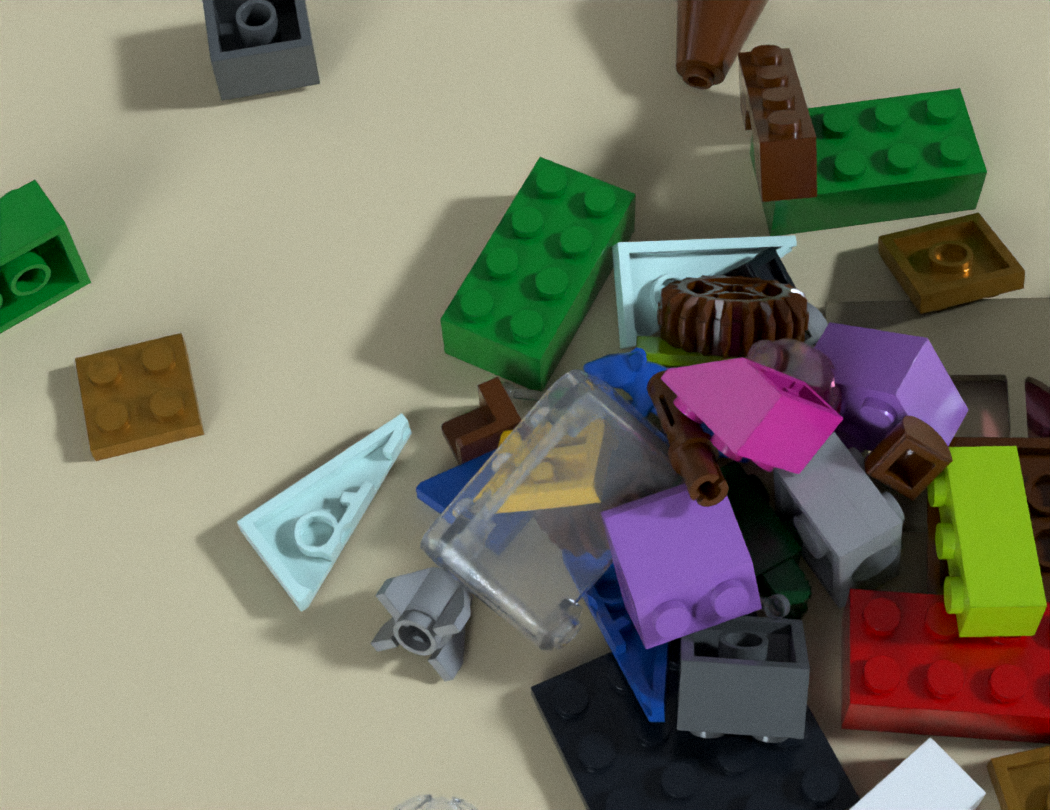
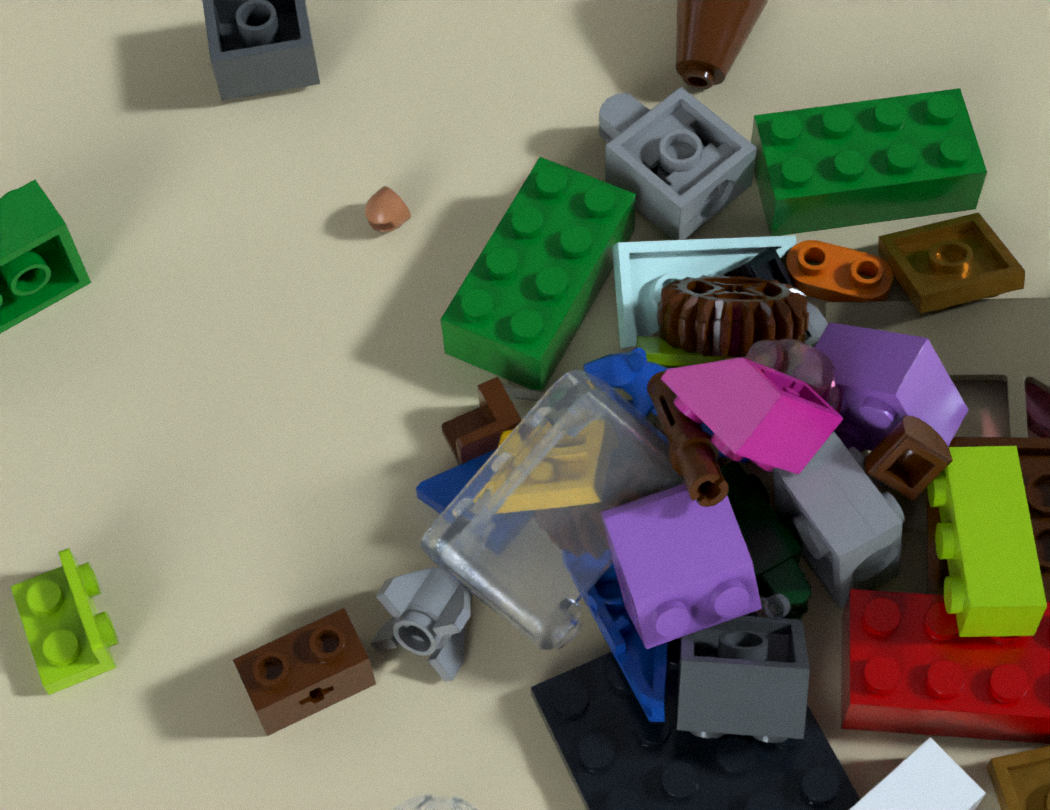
(63, 624): none -> lime bracket
(138, 397): pearl gold plate -> none
(305, 671): none -> reddish brown brick
(313, 519): light aqua wing -> none
(386, 210): none -> nougat hinge
(674, 159): none -> light grey brick
(779, 122): reddish brown arch -> none
(838, 273): none -> orange plate

